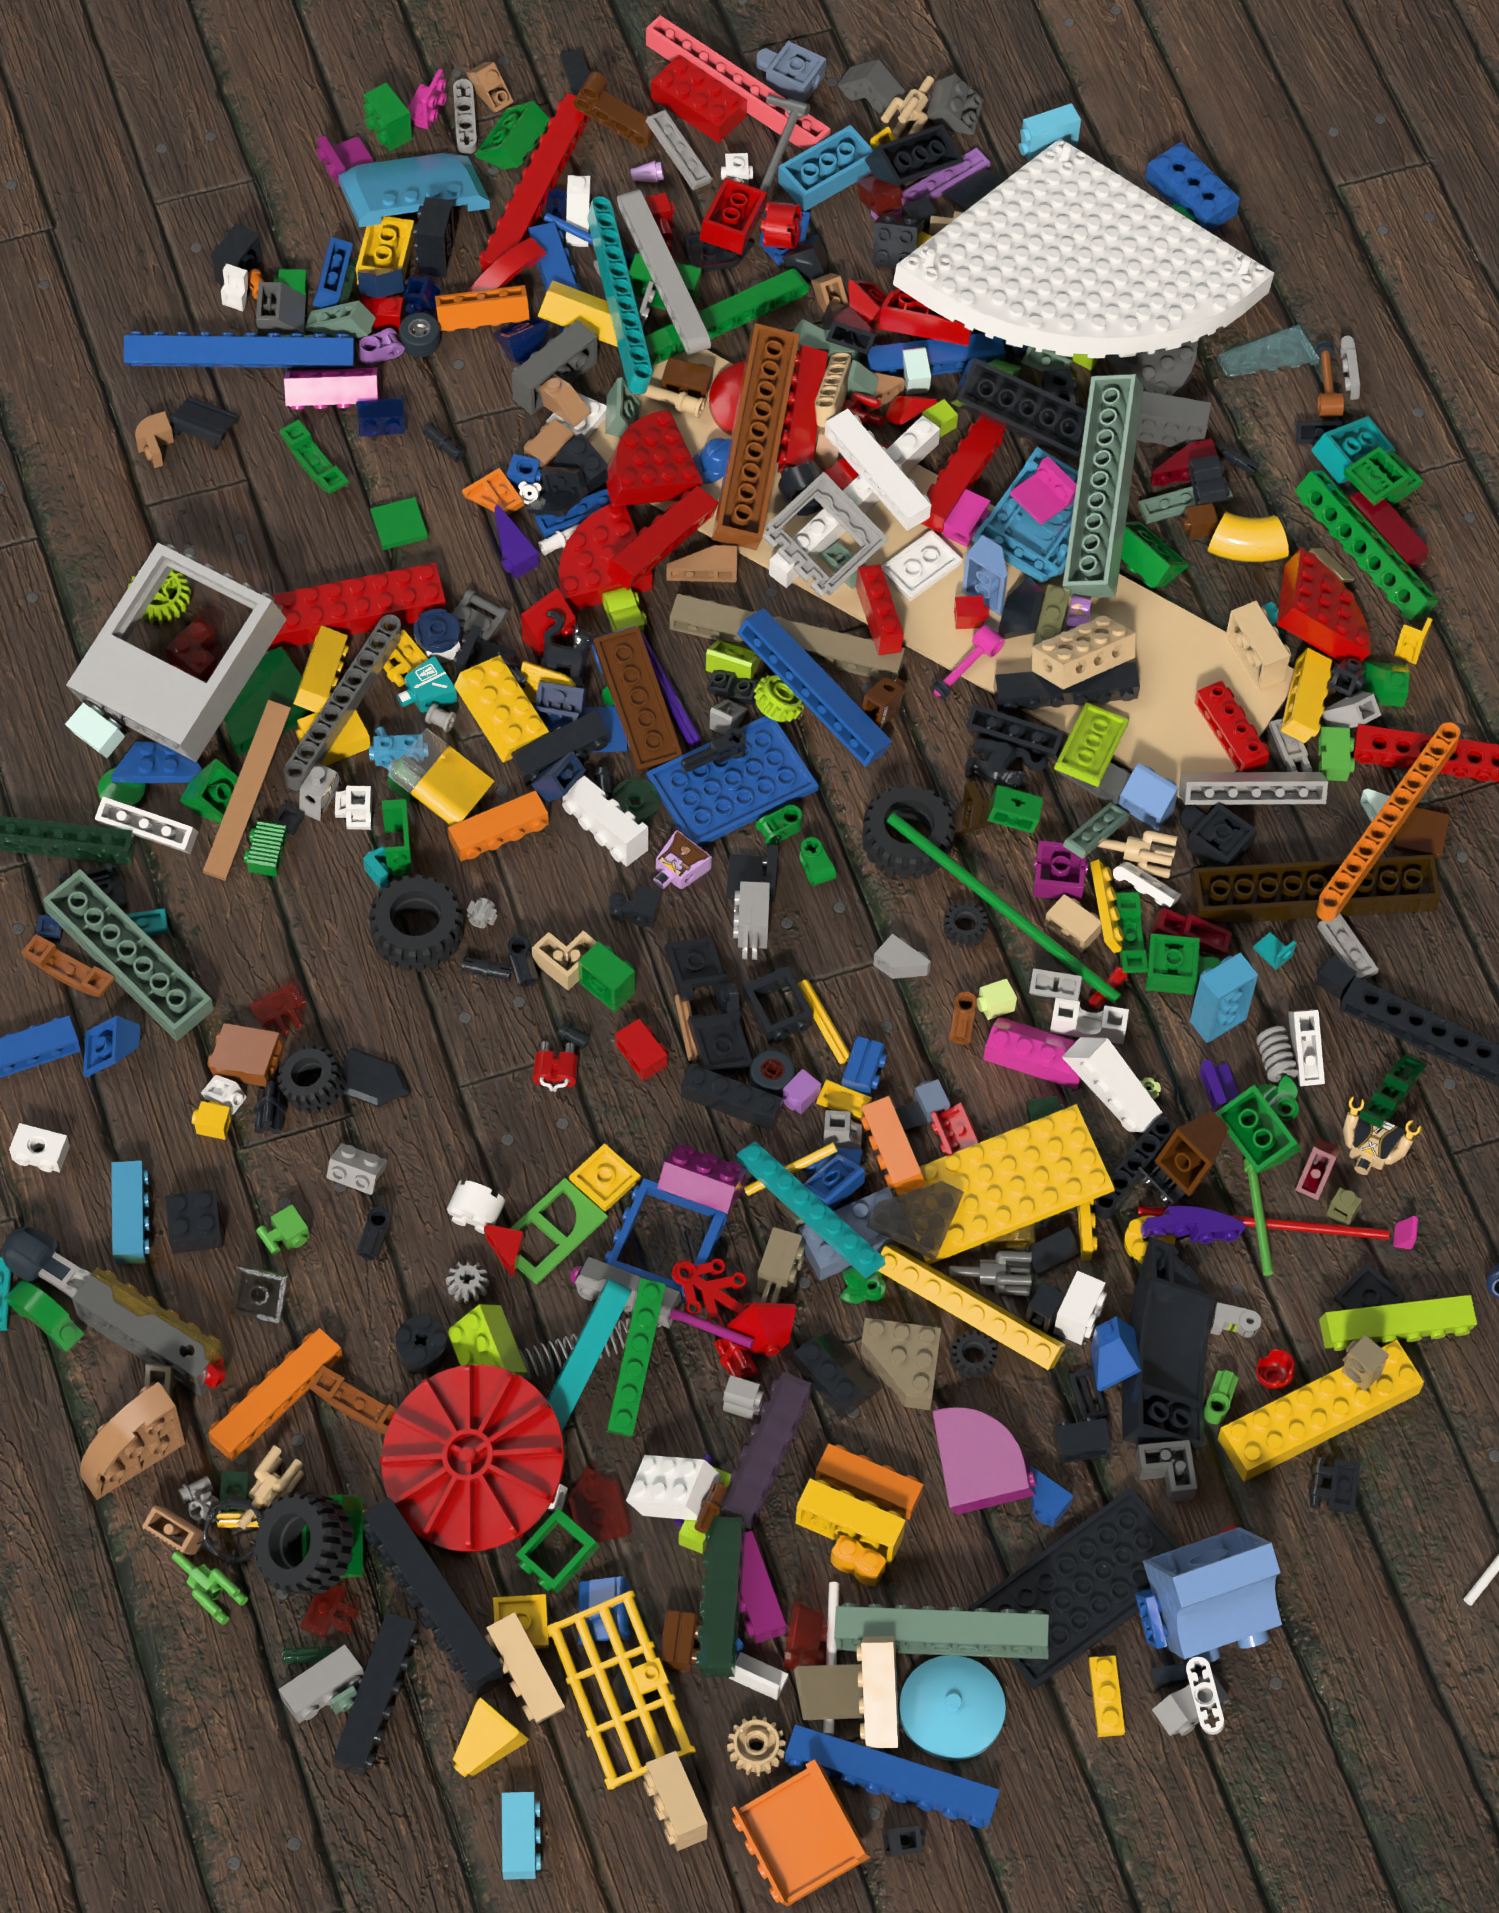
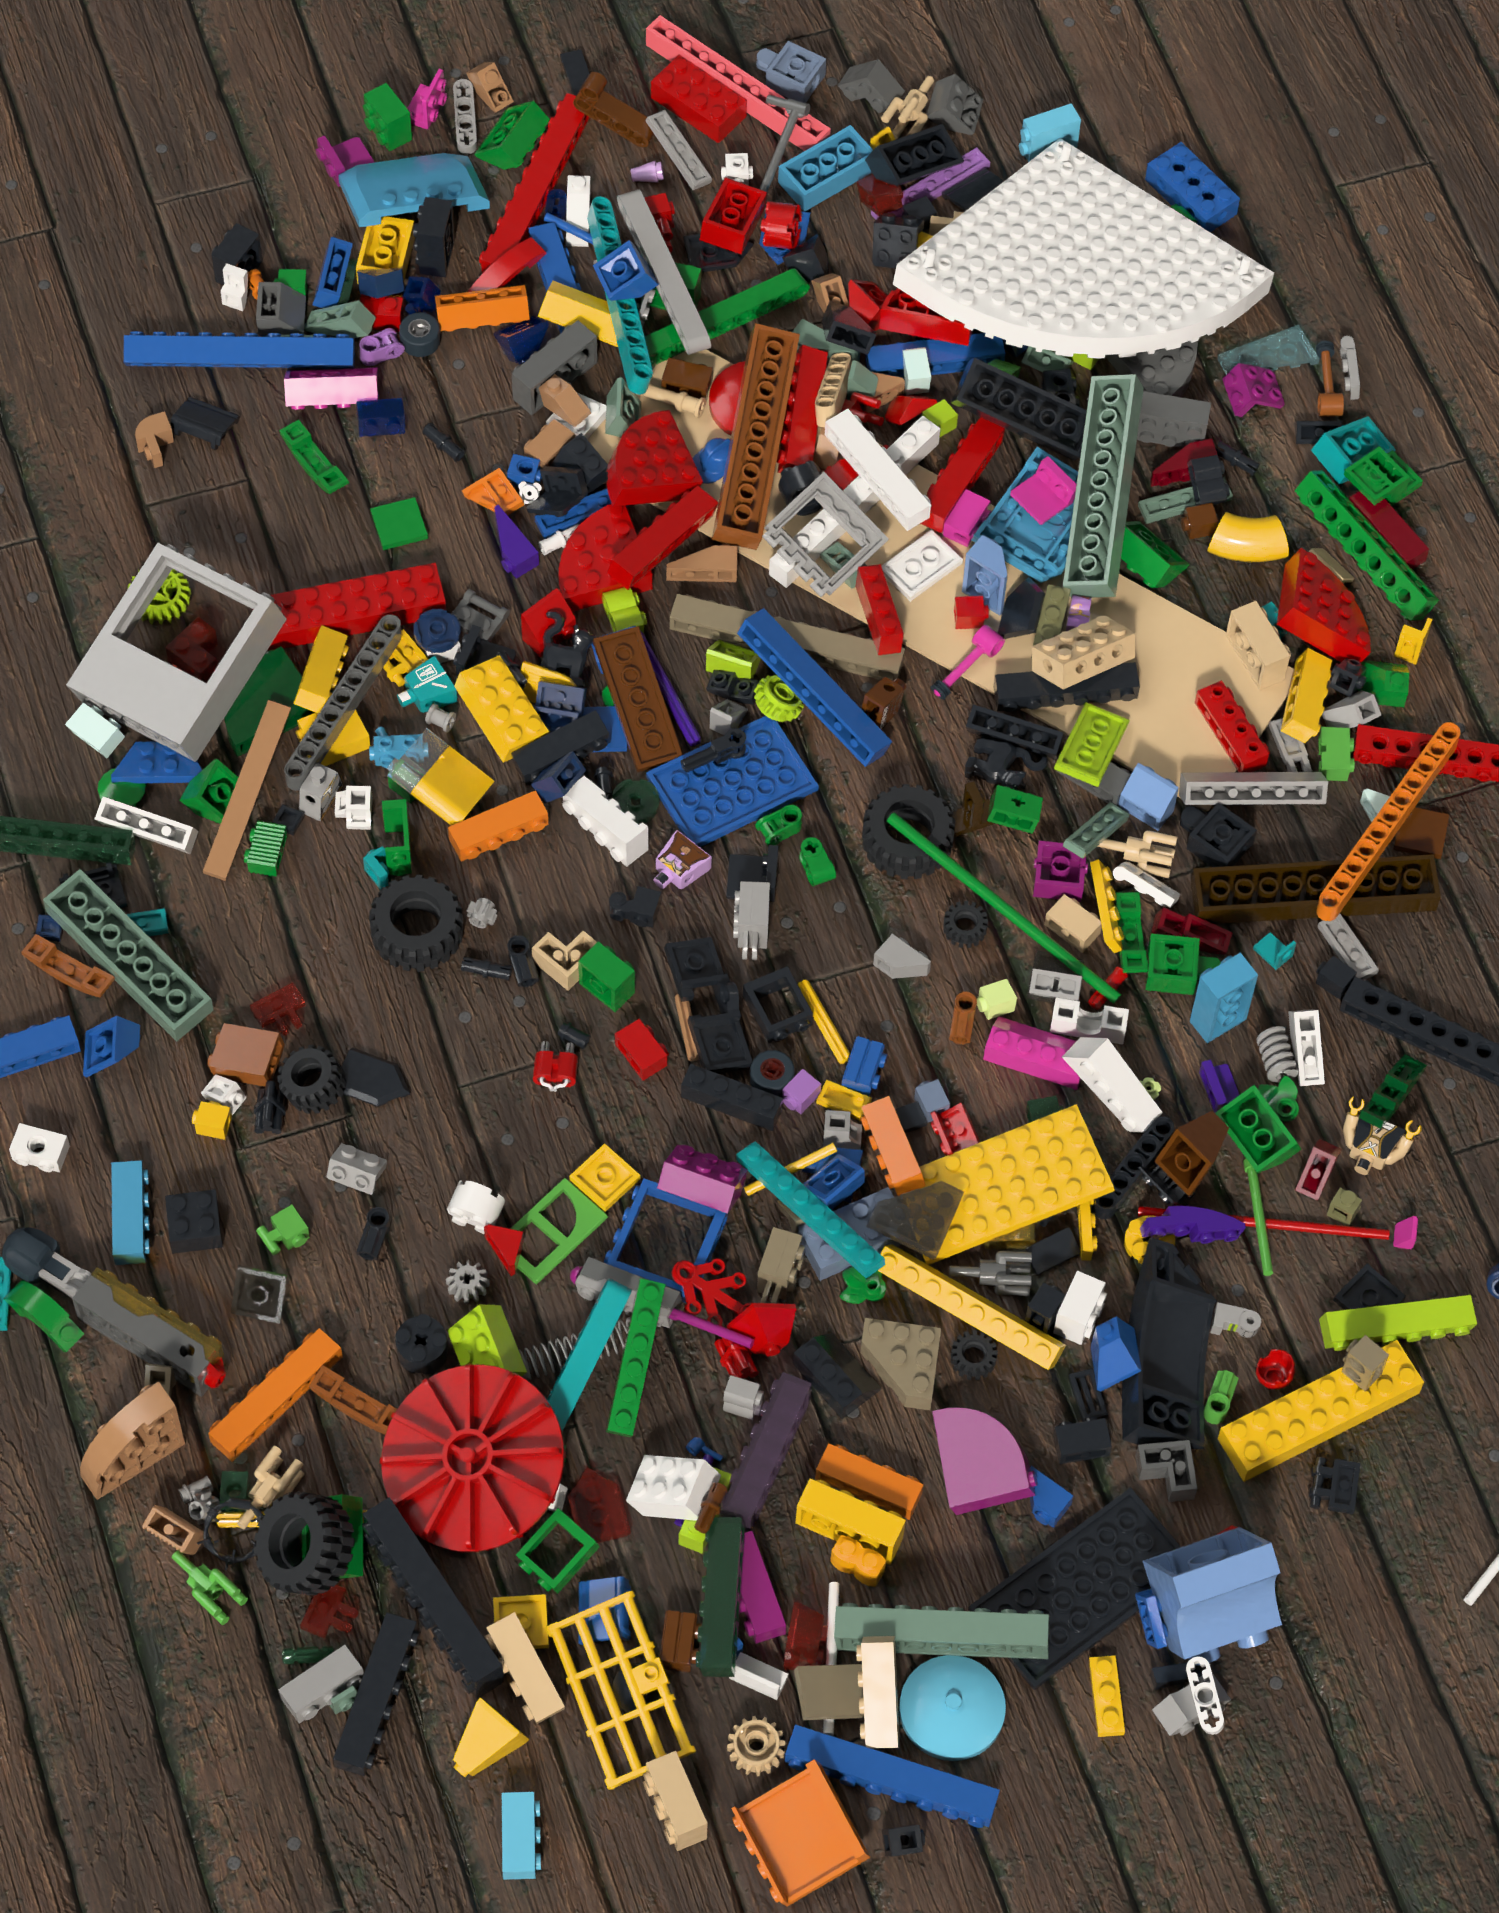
(625, 273): none -> blue slope
(697, 1445): none -> blue hand
(1251, 386): none -> magenta bracket

